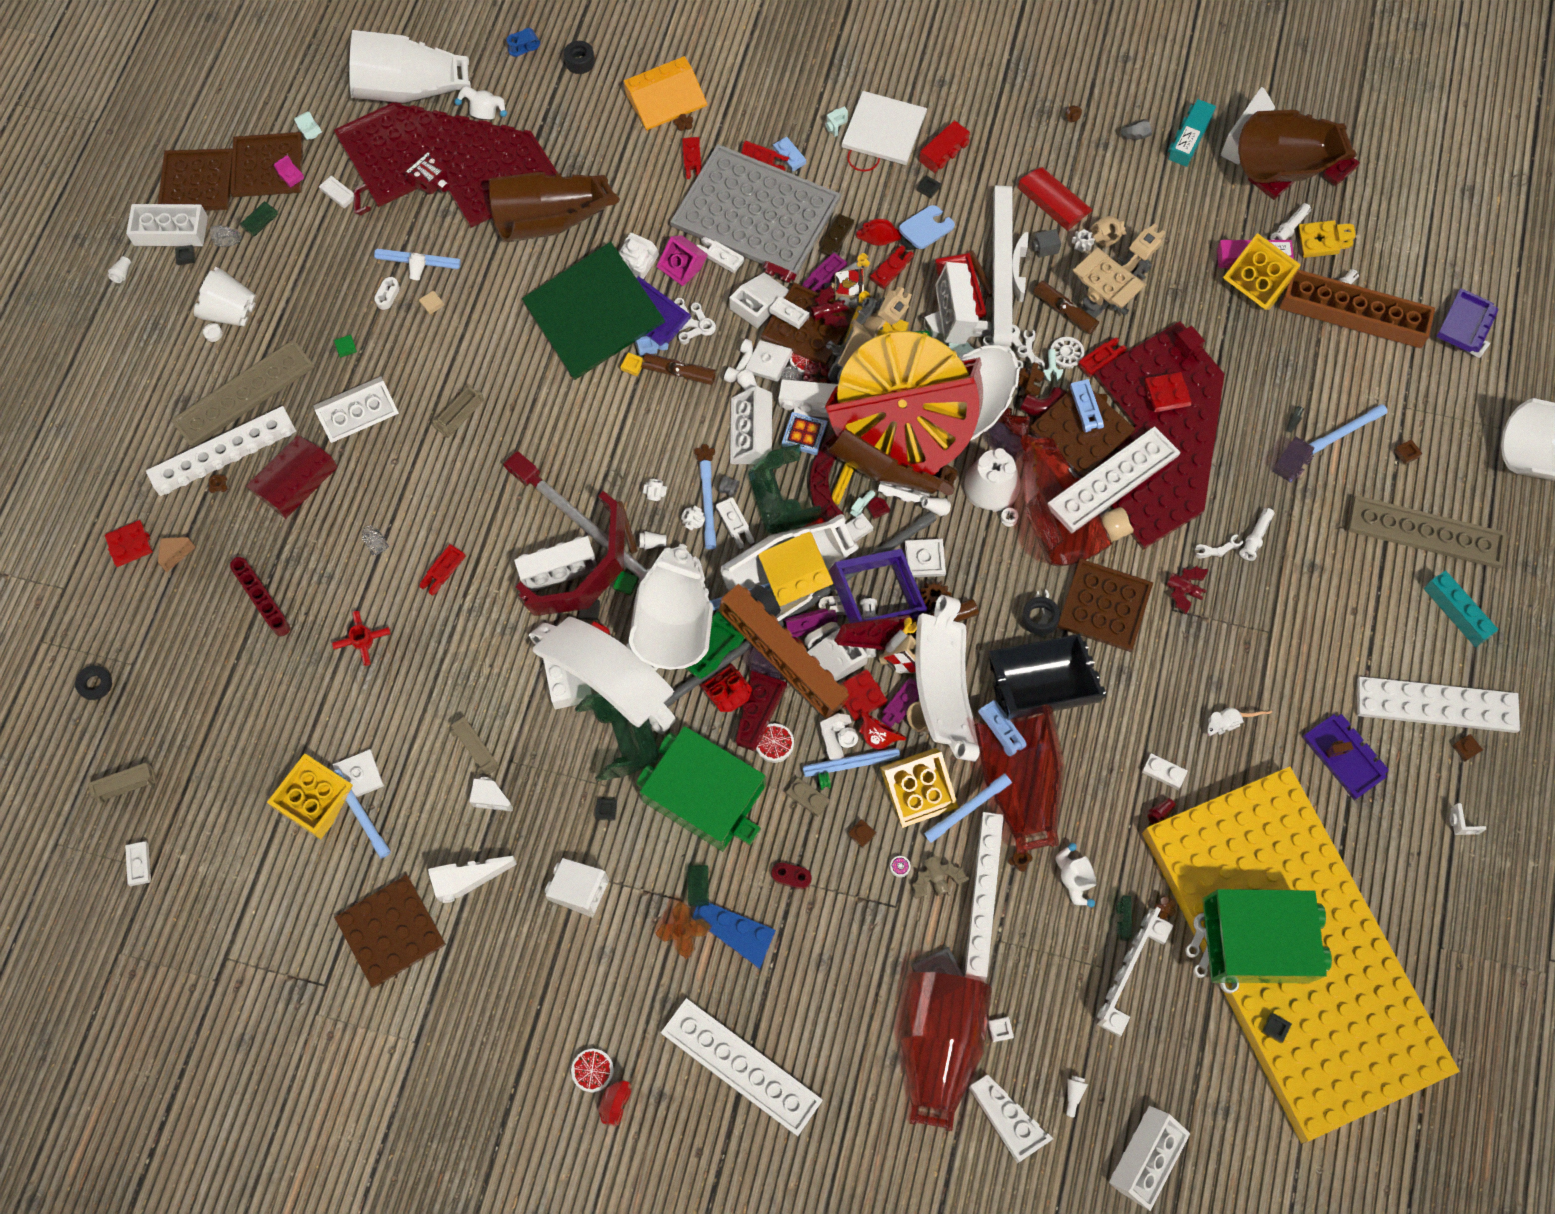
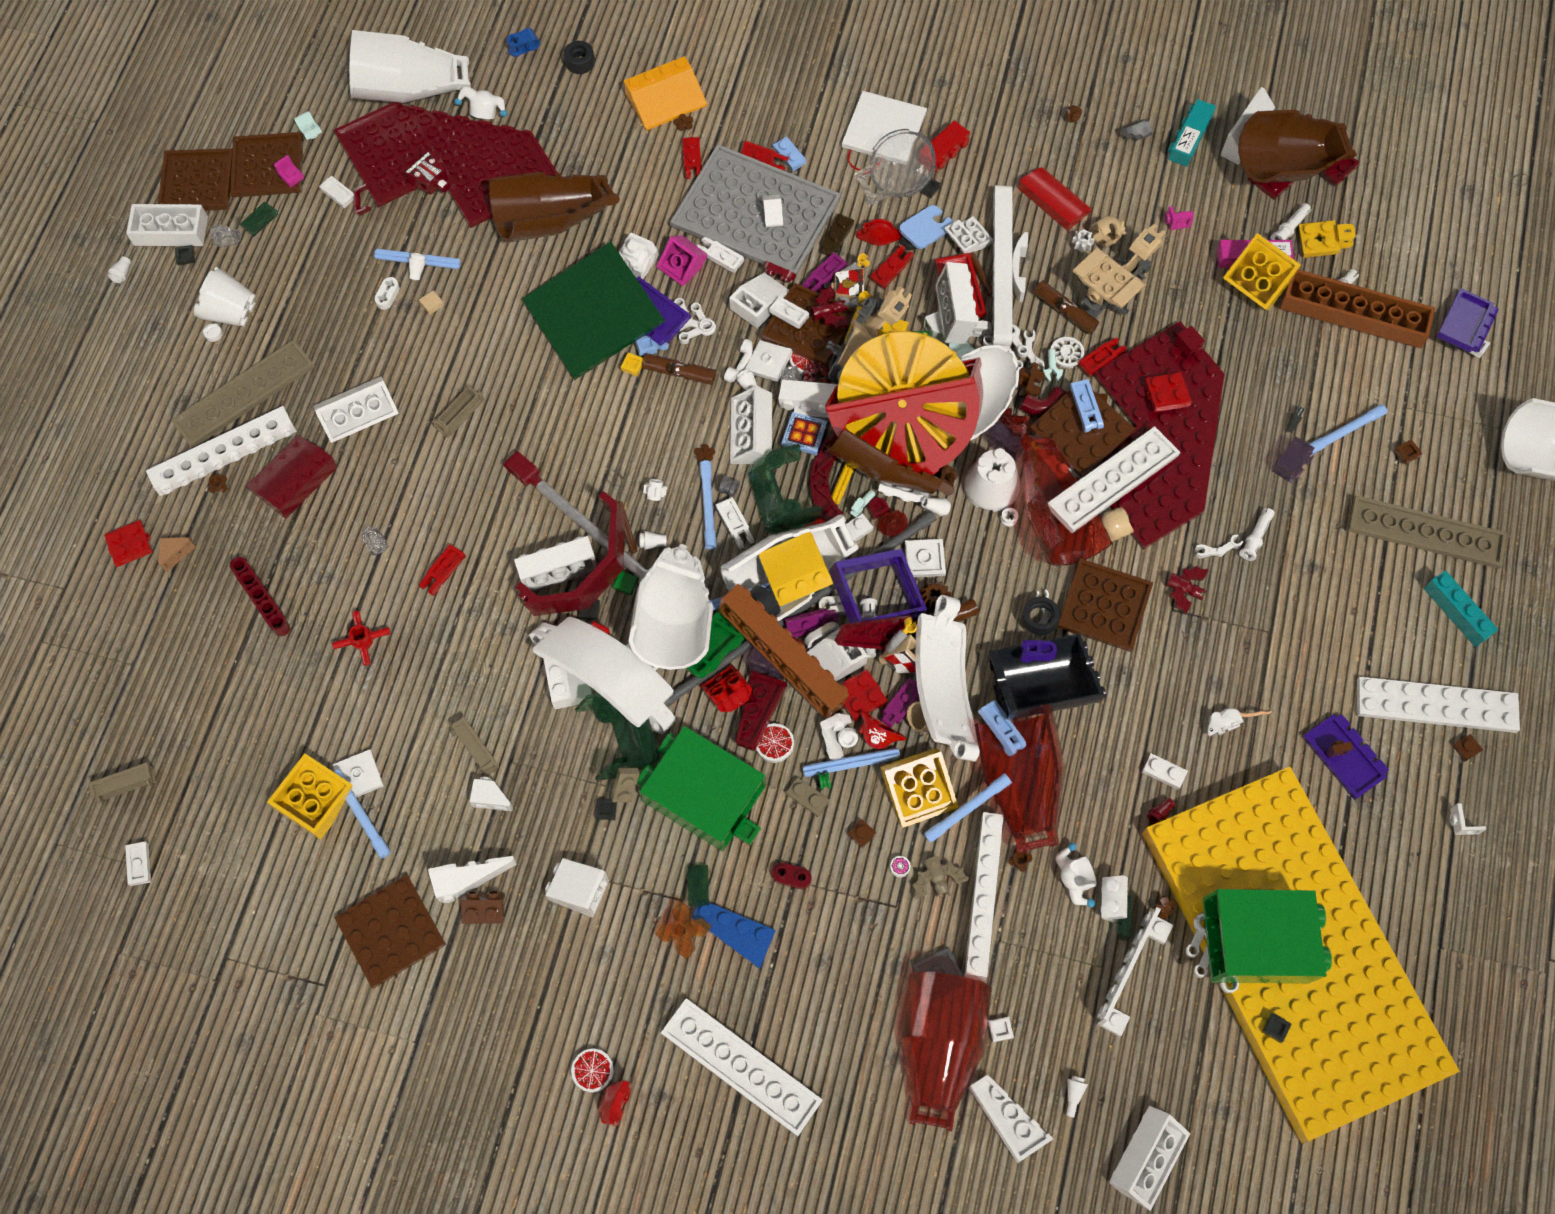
(88, 672): black tyre -> none
(345, 346): green tile -> none
(482, 907): none -> reddish brown bracket
(625, 784): none -> dark tan plate
(693, 518): white gear -> none
(772, 210): none -> white slope
(835, 119): light aqua bracket -> none
(894, 528): none -> clear red gear
(899, 166): none -> clear windscreen
(969, 235): none -> white slope
(1045, 650): none -> dark purple plate
(1046, 243): dark grey brick -> none
(1114, 898): none -> white bracket
(1178, 220): none -> dark pink bracket

